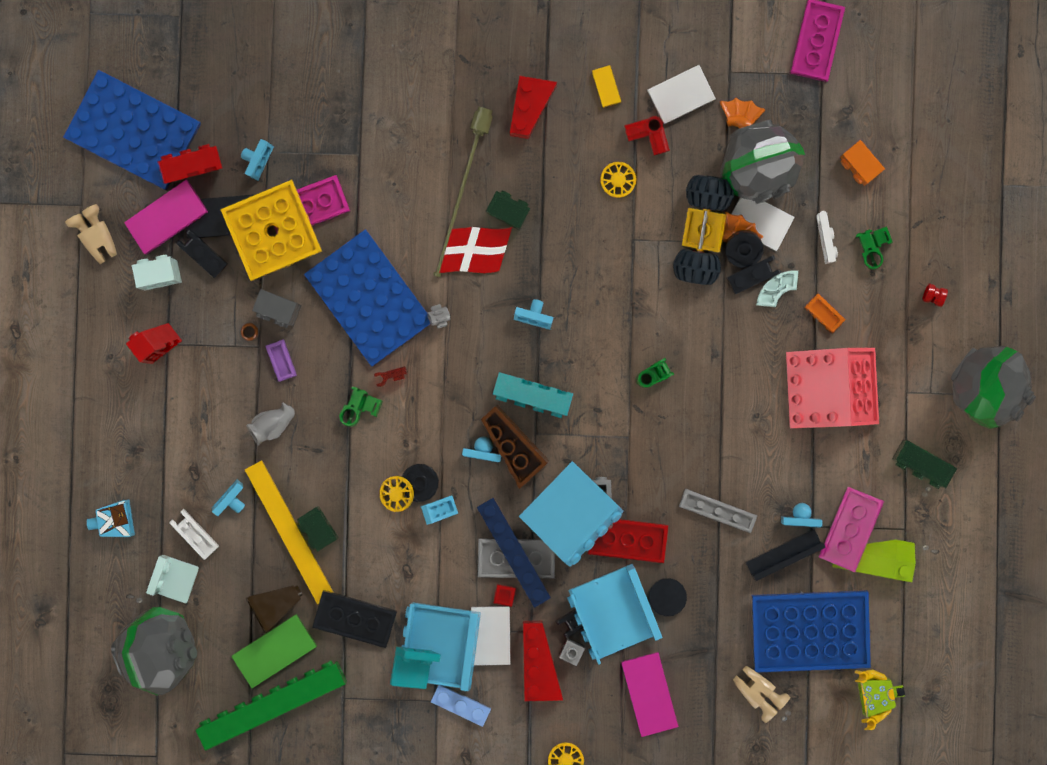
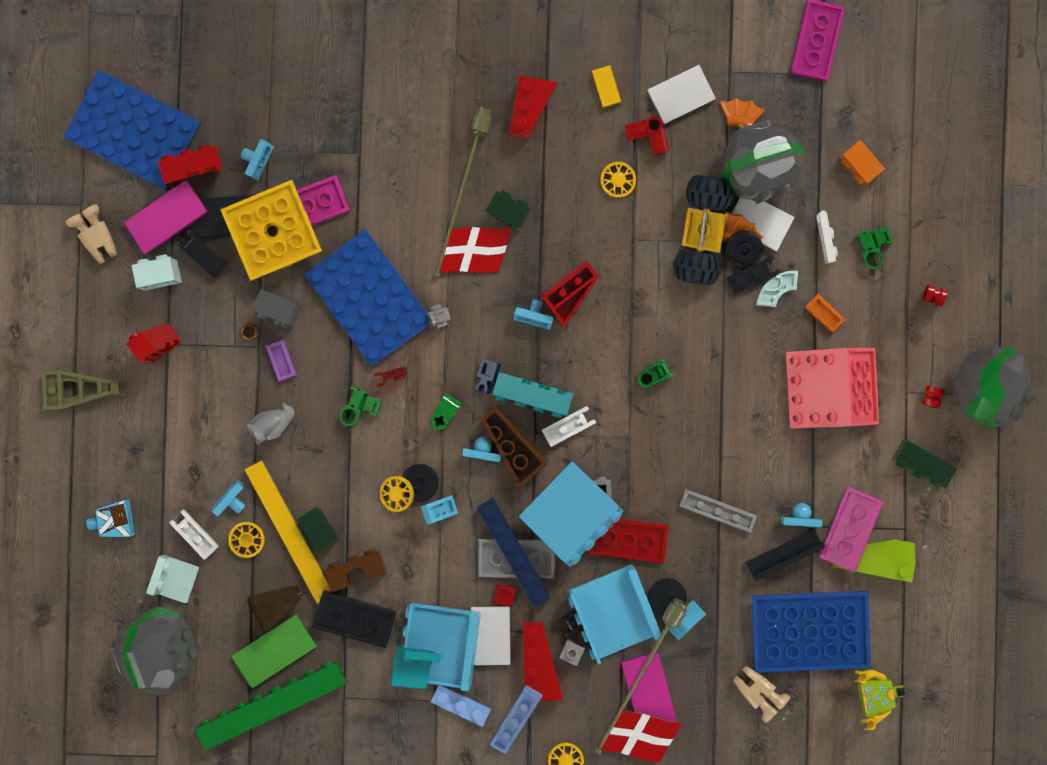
(54, 390): none -> olive plate
(246, 539): none -> yellow wheel
(338, 574): none -> reddish brown arch
(447, 409): none -> green piece
(488, 372): none -> dark blue plate
(515, 719): none -> medium blue tile
(567, 427): none -> white hinge
(569, 291): none -> red wedge
(638, 732): none -> flag
(693, 615): none -> medium azure tile
(933, 392): none -> red wheel

